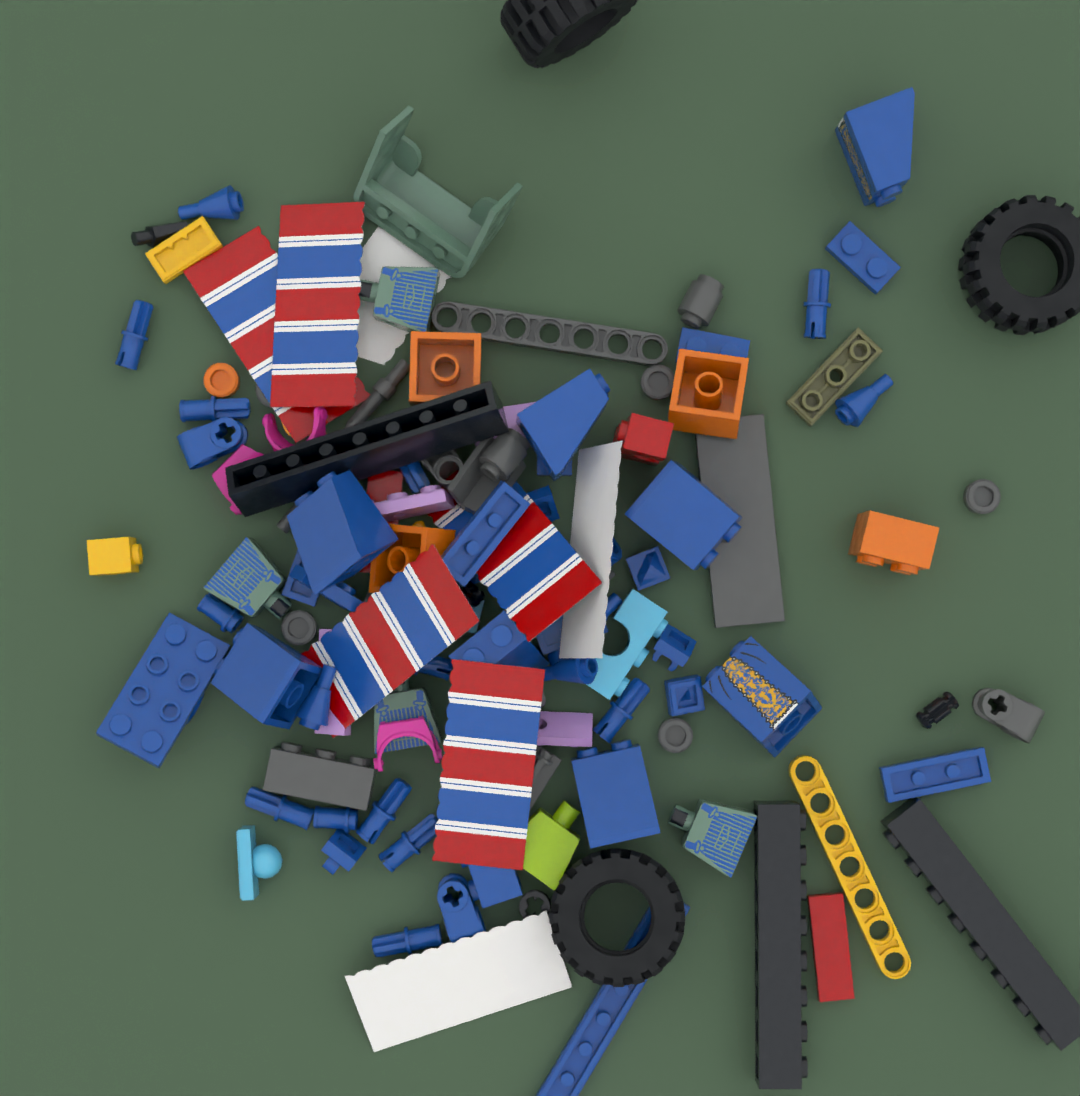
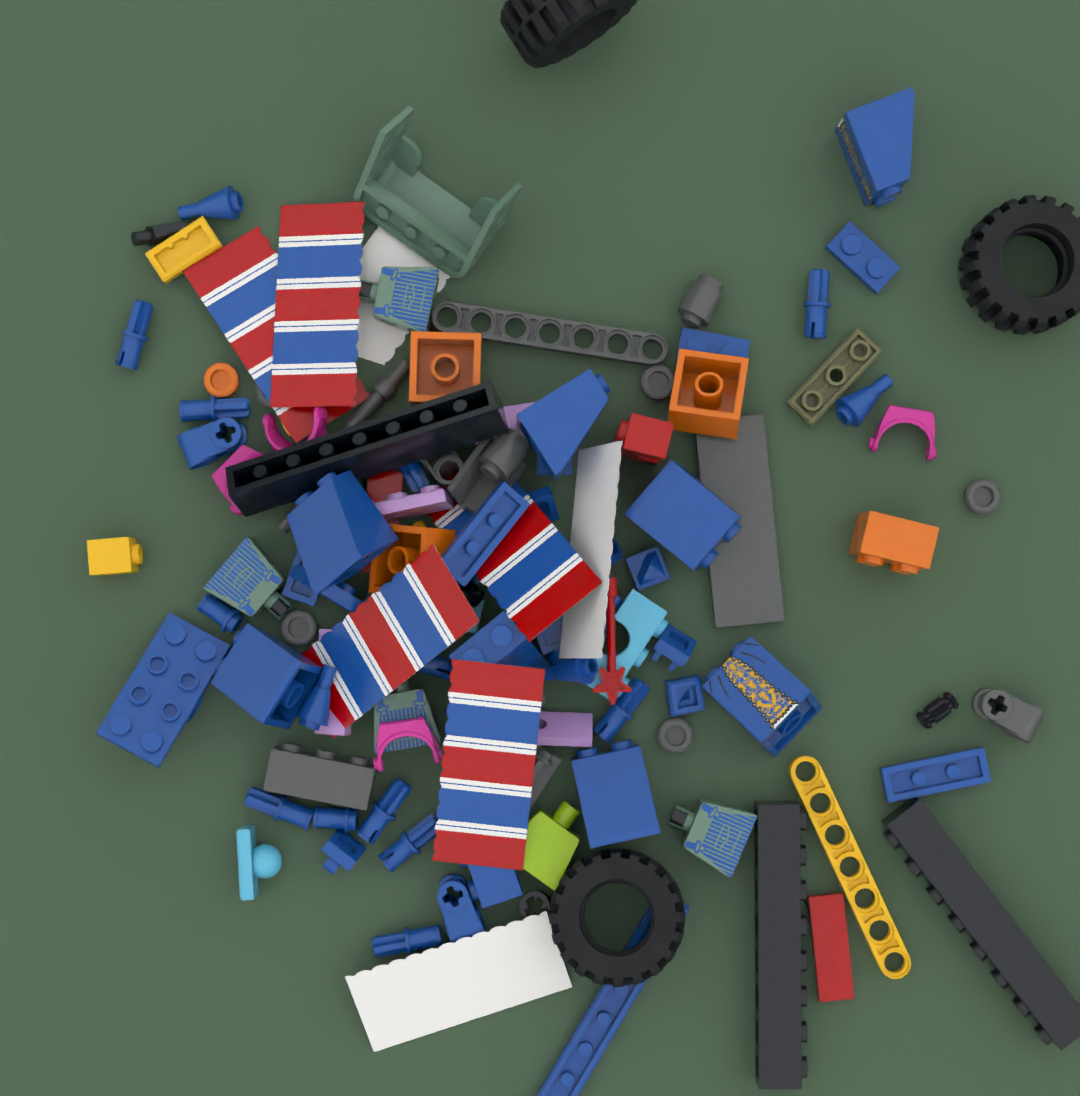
(611, 678): none -> red piece
(899, 414): none -> dark pink helmet

